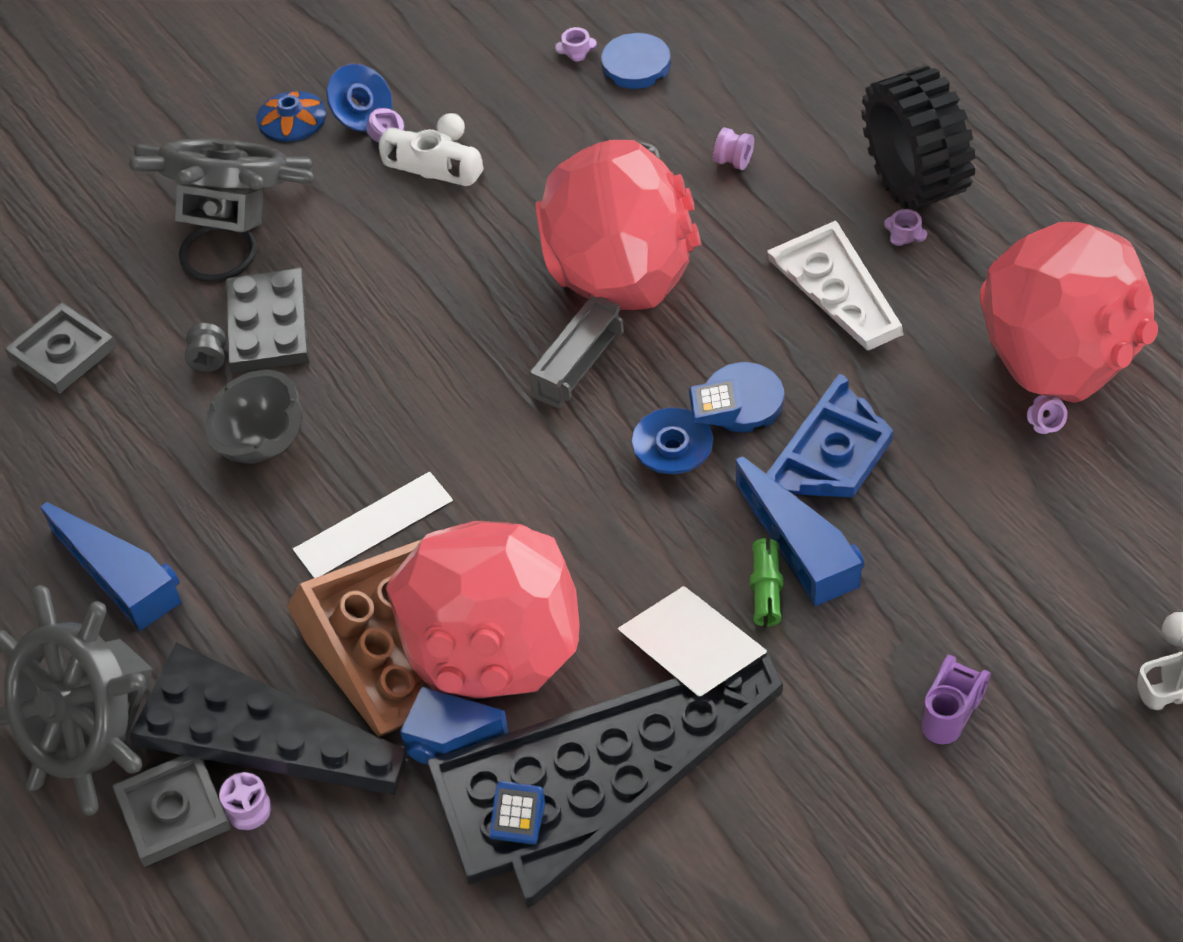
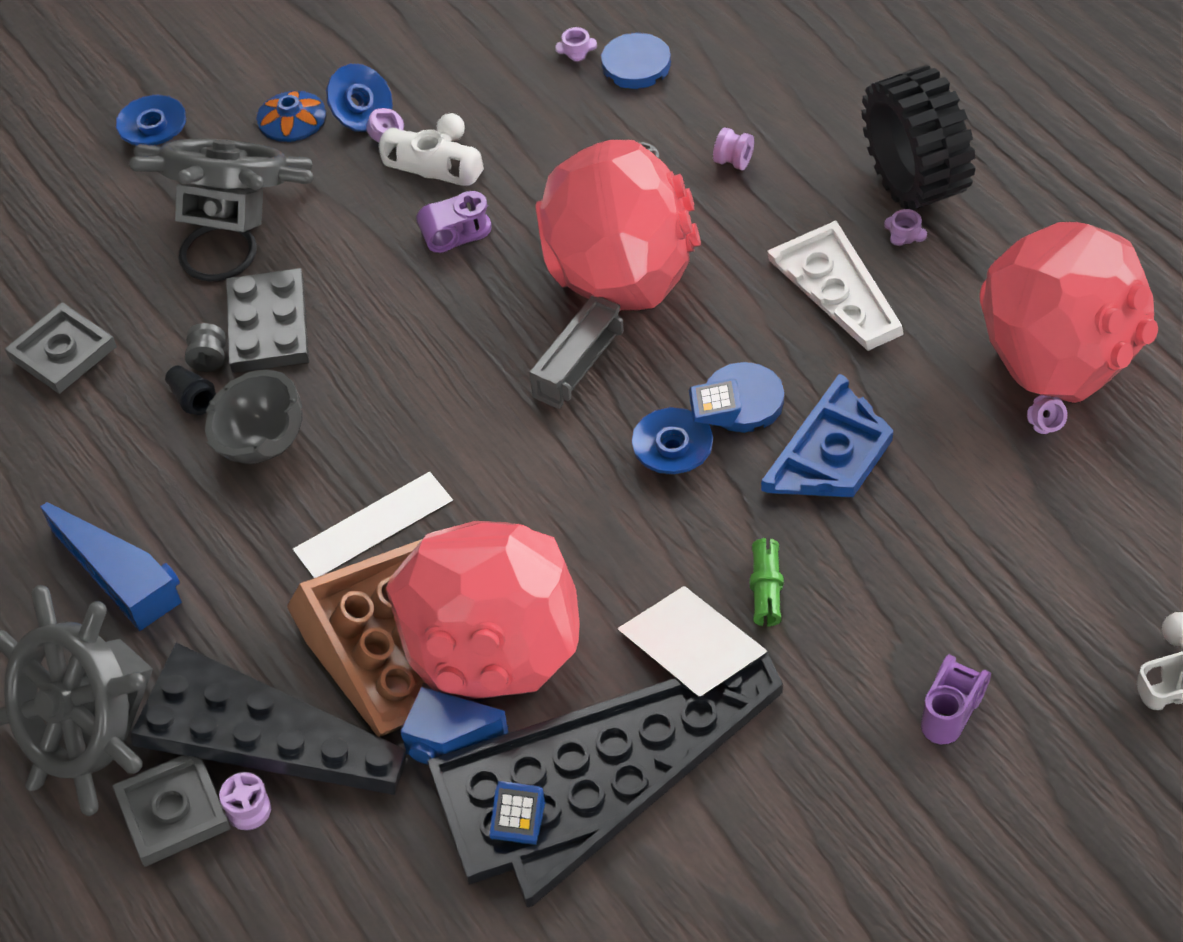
(151, 120): none -> blue dish
(190, 390): none -> black cone
(451, 222): none -> medium lavender piece
(807, 541): slope -> none

